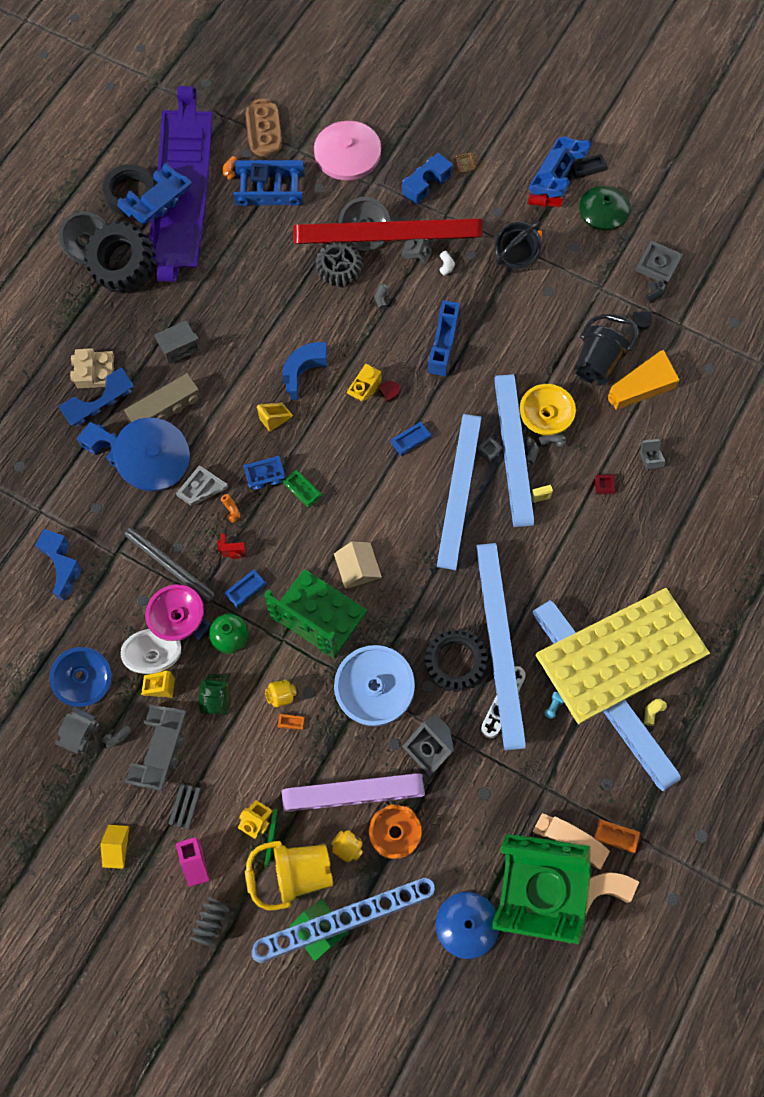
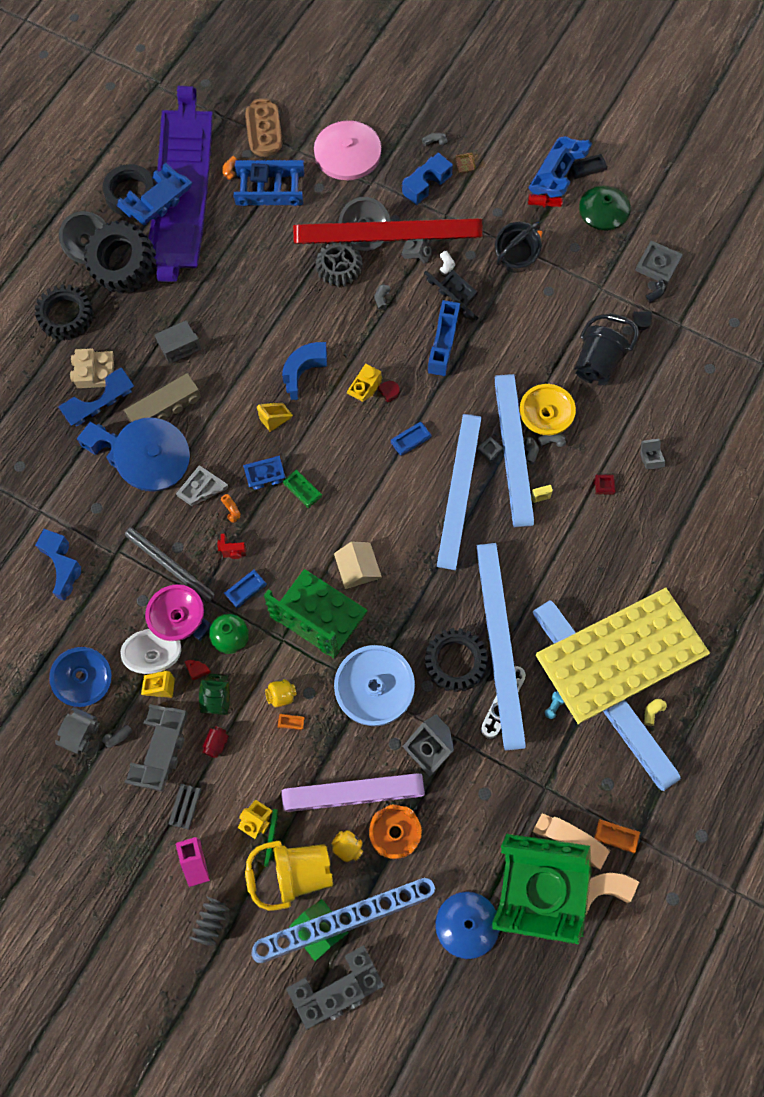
(56, 296): none -> black tyre
(114, 846): yellow slope -> none
(196, 669): none -> red tile
(215, 742): none -> dark red brick
(340, 994): none -> dark grey bracket
(441, 137): none -> dark grey arm
(457, 289): none -> black bracket
(644, 382): light orange slope -> none

